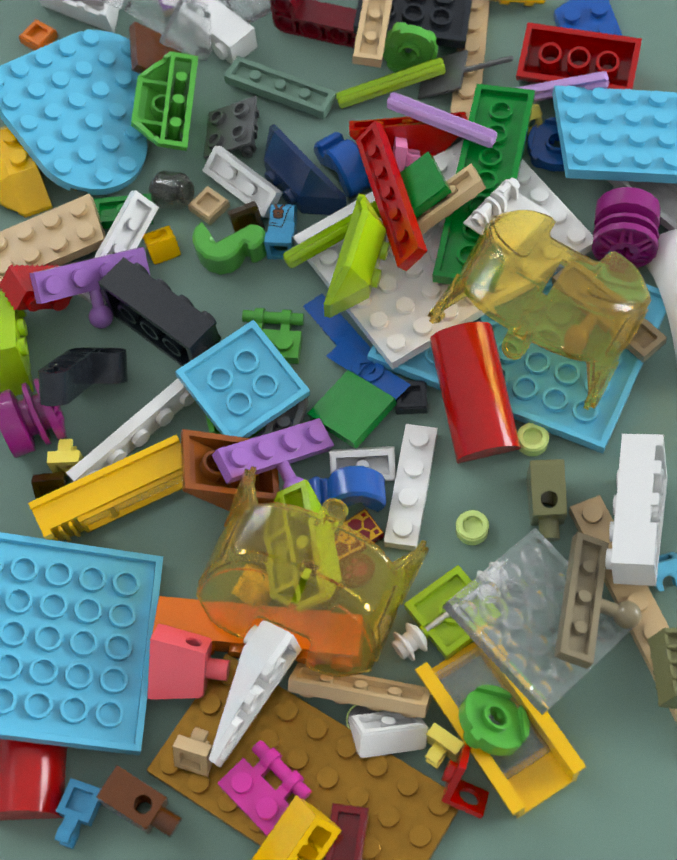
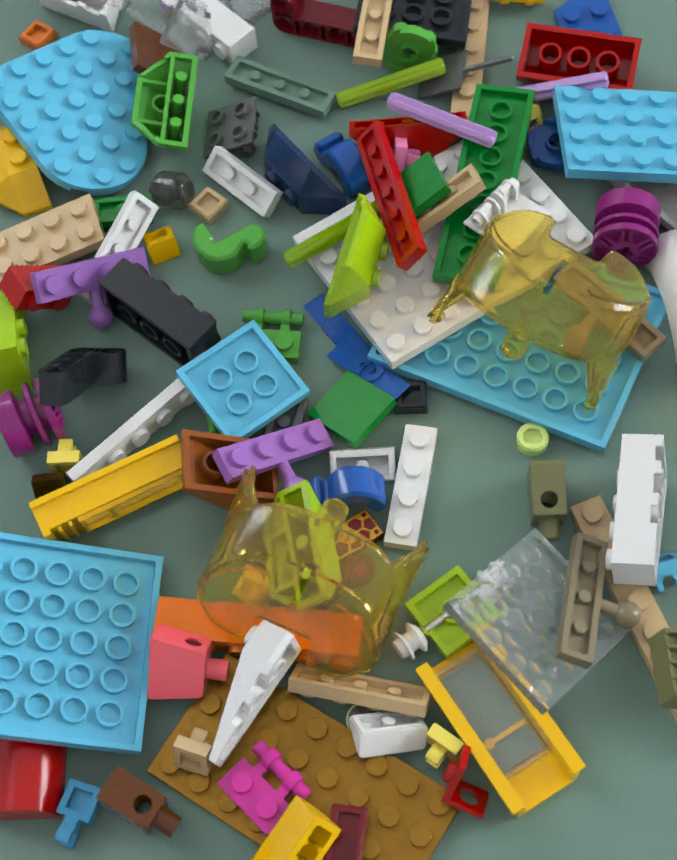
(244, 216): dark brown tile -> none
(280, 229): dark azure leg -> none
(472, 527): yellowish green tile -> none
(474, 391): red brick -> none
(482, 732): bright green plate -> none

